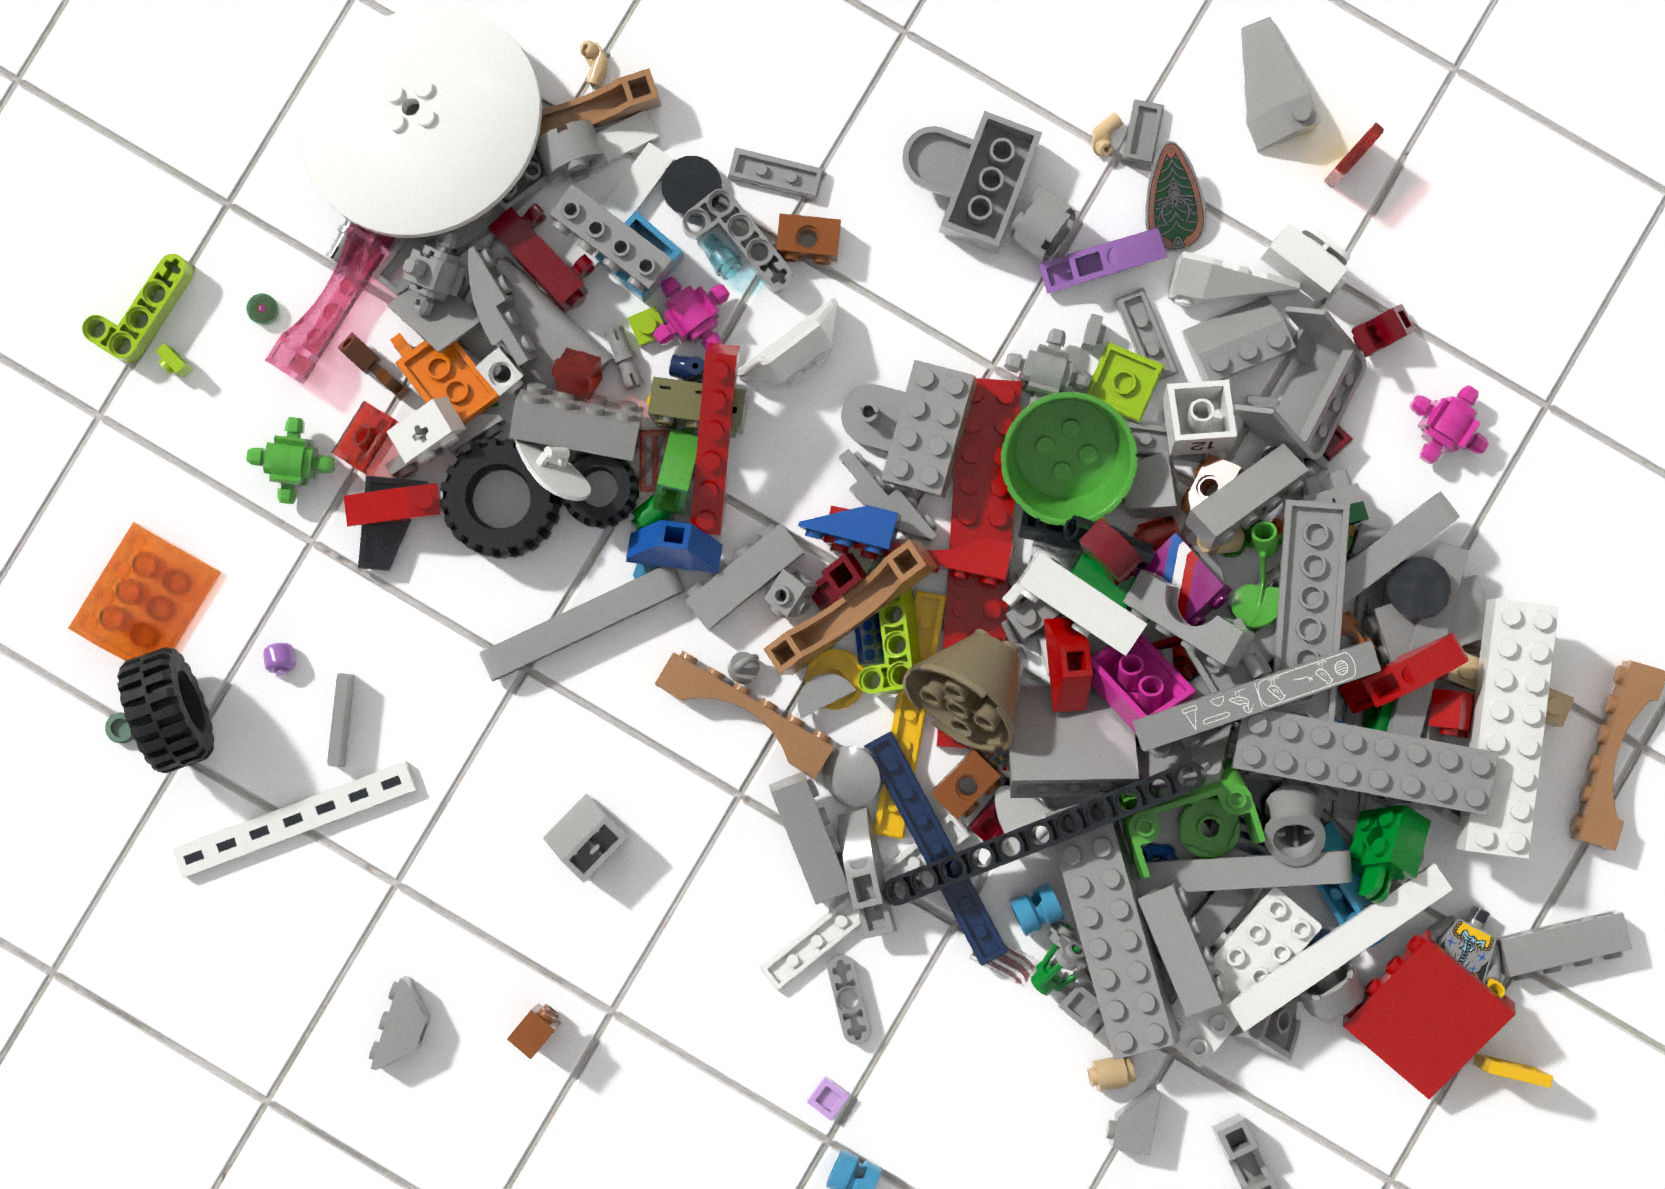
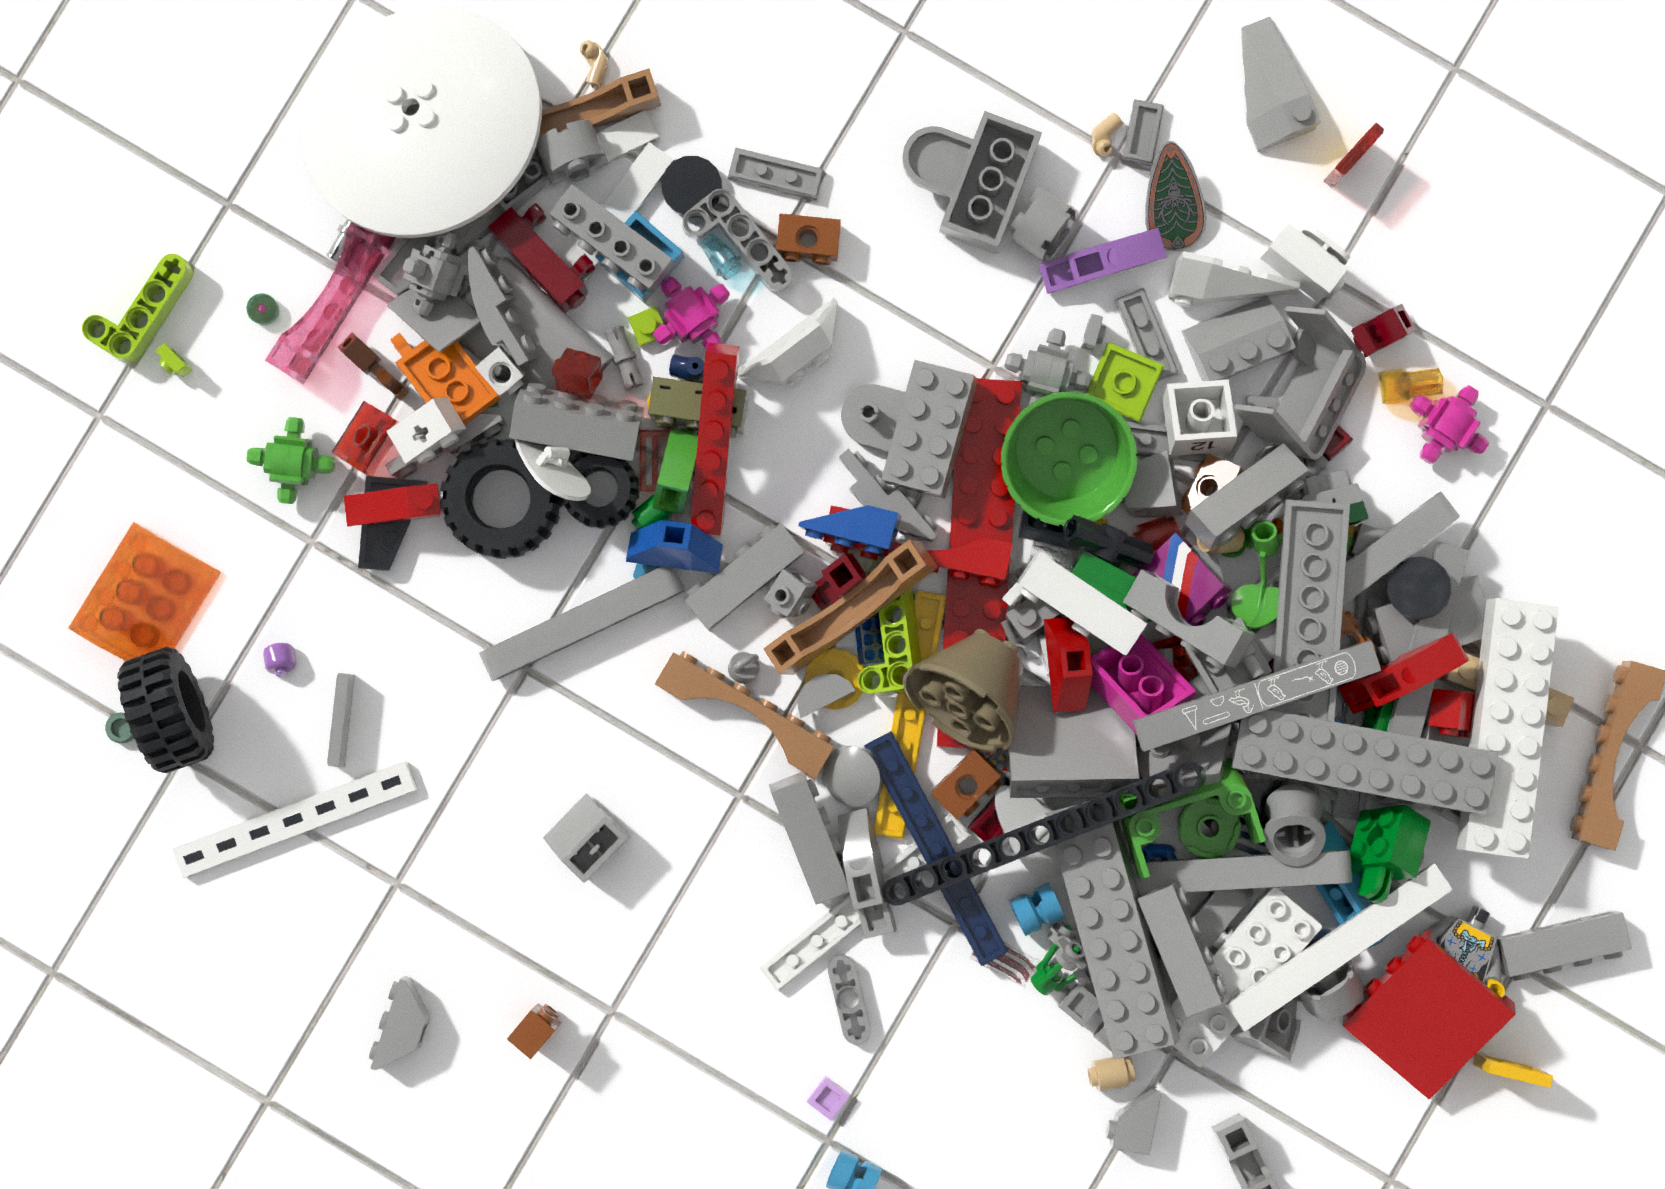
(1110, 552): dark red brick -> none
(1401, 386): none -> clear yellow piece

